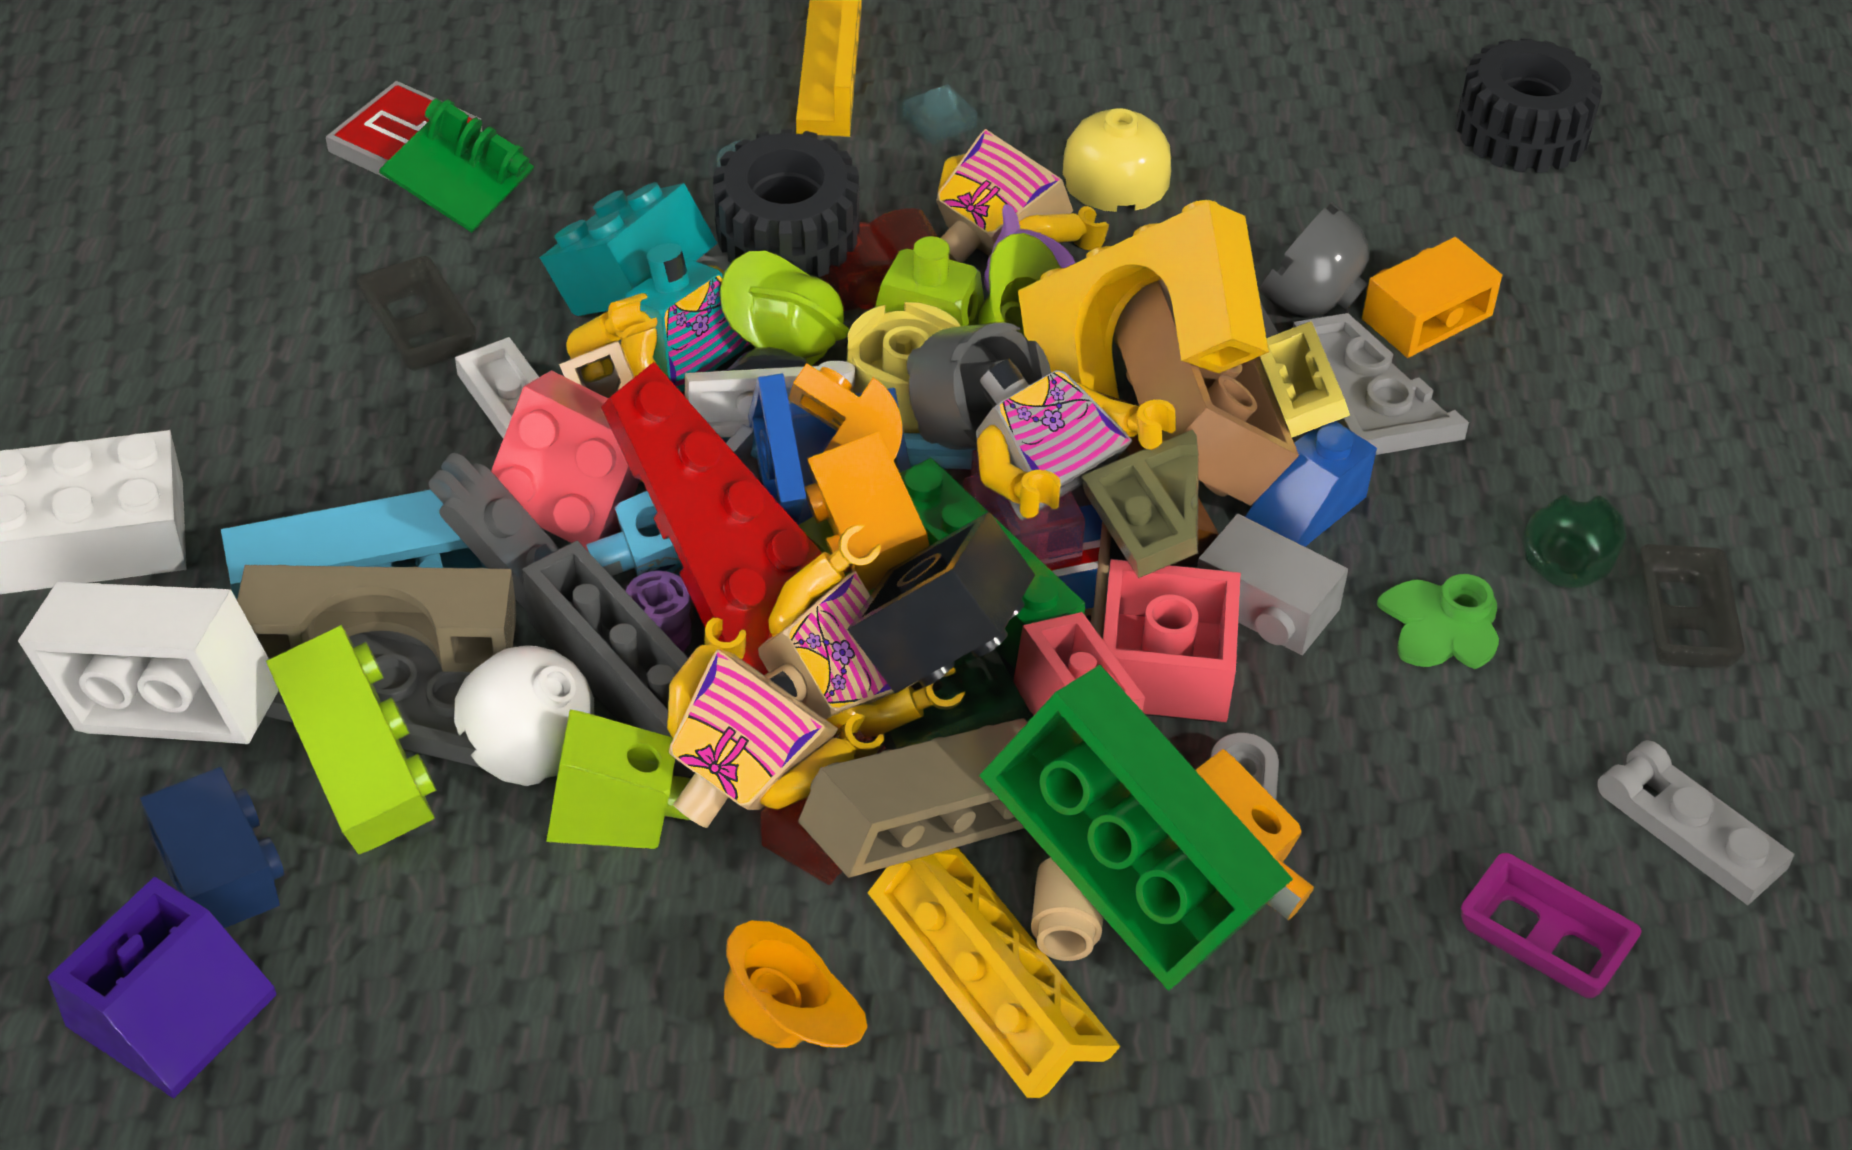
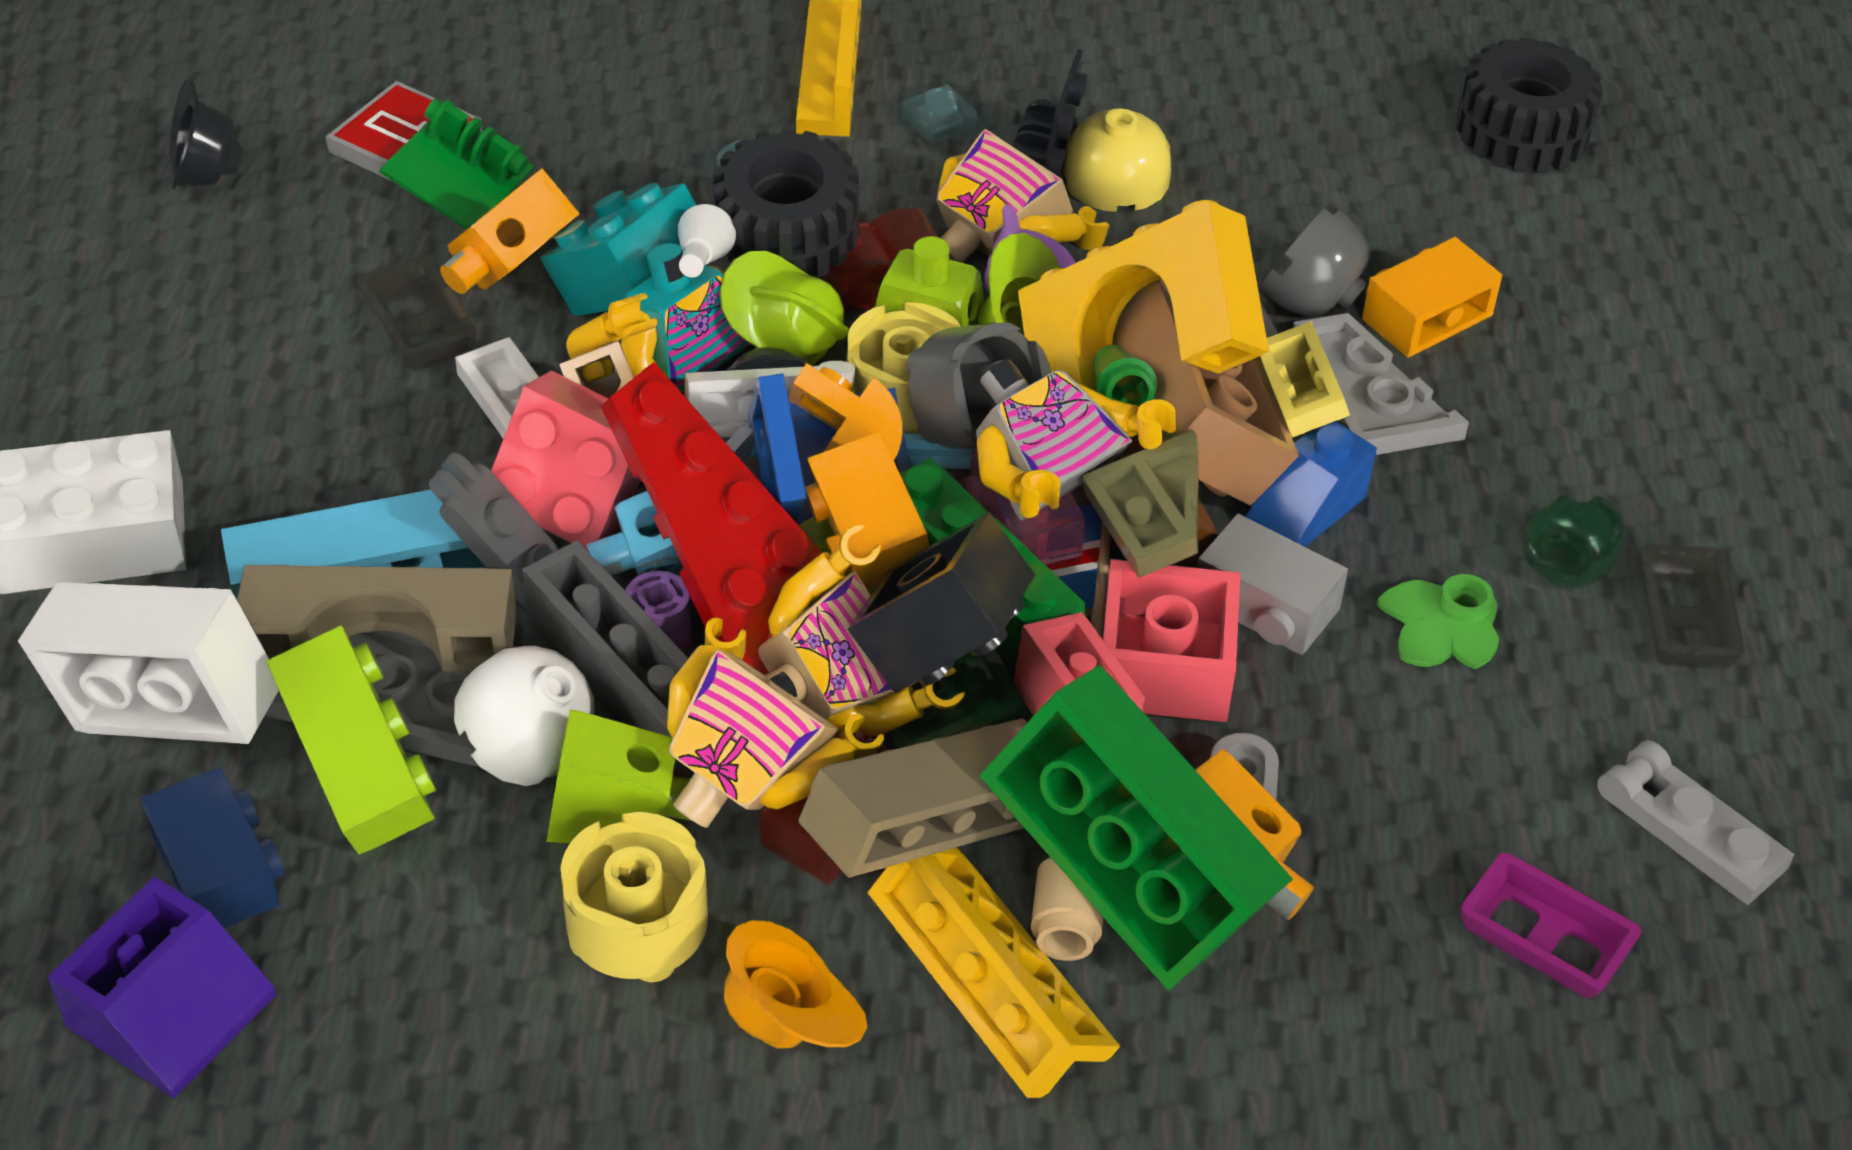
(201, 141): none -> black piece
(507, 234): none -> light orange torso
(634, 896): none -> light yellow brick
(704, 237): none -> white cone
(1050, 125): none -> black hinge
(1123, 376): none -> green cone

